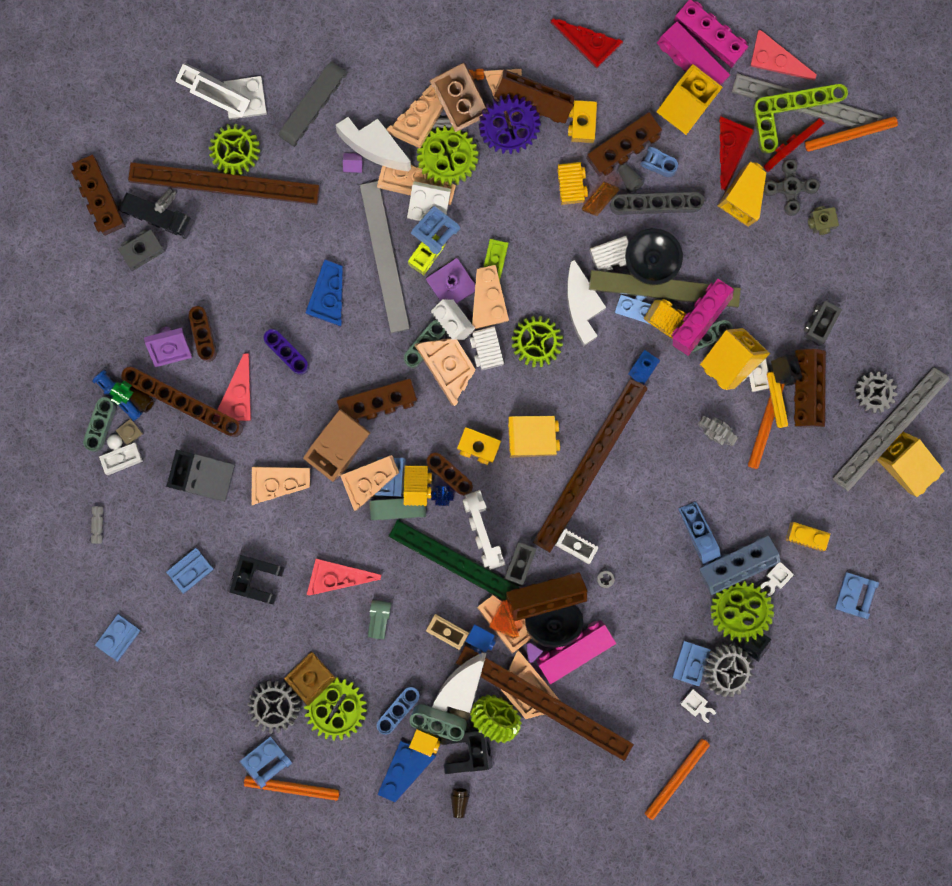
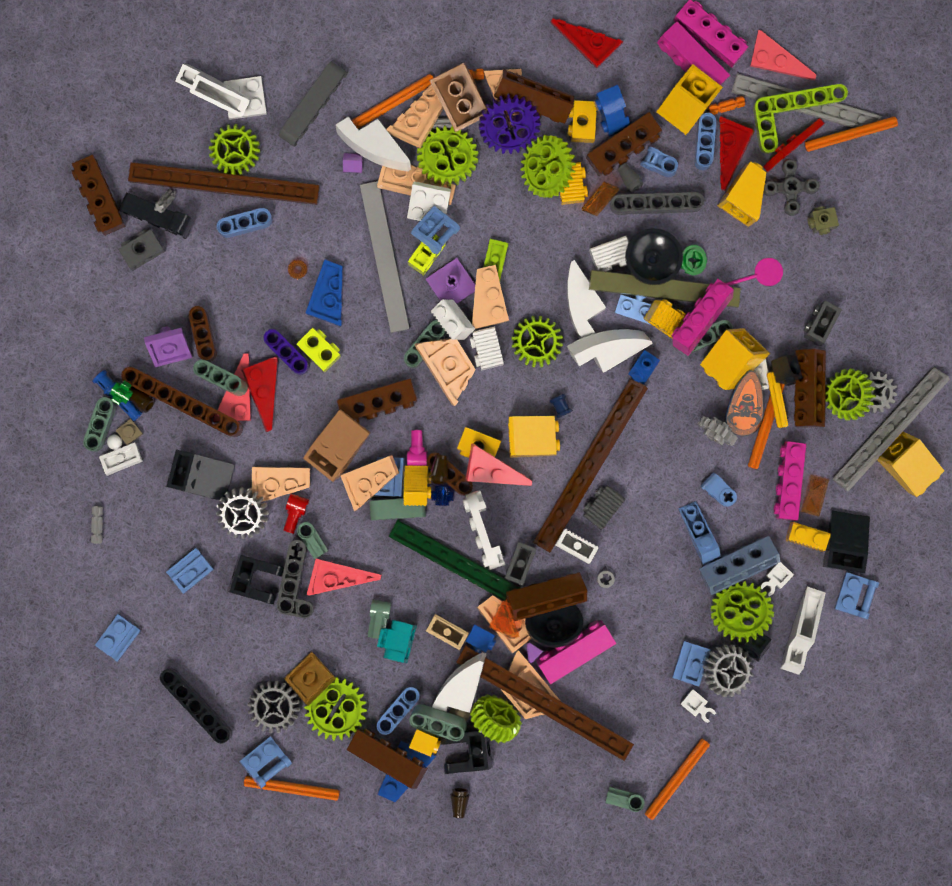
(186, 702): none -> black beam
(214, 372): none -> sand green beam
(235, 221): none -> medium blue beam
(236, 509): none -> light grey gear
(261, 383): none -> red wing
(295, 263): none -> clear orange plate
(295, 509): none -> red pin
(296, 578): none -> dark grey beam
(313, 541): none -> sand green piece
(315, 353): none -> neon yellow brick
(387, 759): none -> reddish brown brick
(392, 101): none -> orange axle
(397, 641): none -> teal piece
(416, 455): none -> dark pink pin
(439, 470): none -> dark brown cone
(488, 469): none -> coral wing
(543, 165): none -> lime gear
(561, 406): none -> dark blue bush
(603, 507): none -> dark grey brick
(608, 347): none -> white slope
(611, 106): none -> blue brick
(622, 799): none -> sand green piece
(696, 253): none -> green gear
(708, 133): none -> medium blue beam
(717, 487): none -> medium blue piece
(726, 105): none -> orange axle
(746, 405): none -> shield
(767, 272): none -> dark pink piece
(790, 481): none -> dark pink brick
(803, 630): none -> white slope
(814, 495): none -> clear orange slope
(847, 542): none -> black slope
(857, 381): none -> lime gear

